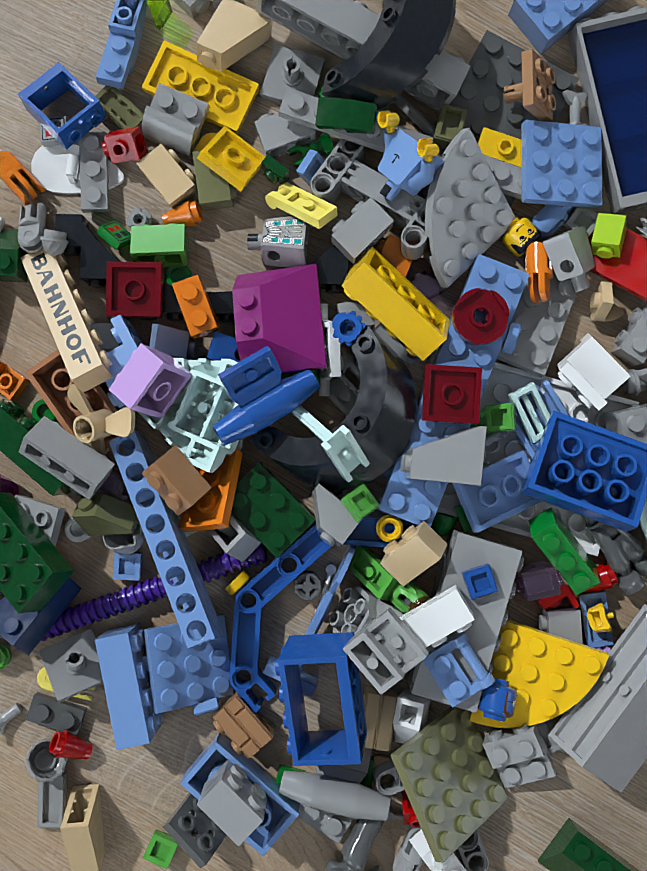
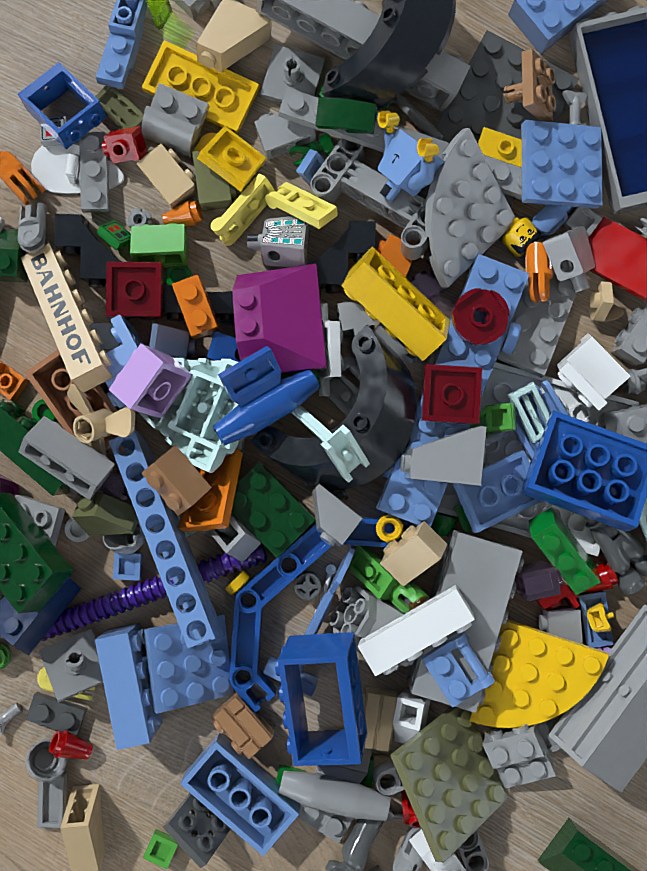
(54, 242): light grey plate -> none
(206, 706): medium blue tile -> none
(233, 802): light grey brick -> none
(242, 211): none -> light yellow plate
(274, 170): dark green plate -> none
(342, 324): blue animal -> none
(360, 503): bright green tile -> none
(361, 230): light grey brick -> none
(385, 650): light grey brick -> none
(449, 124): olive tile -> none
(479, 581): blue tile -> none
(498, 700): blue head -> none
(609, 235): lime brick -> none

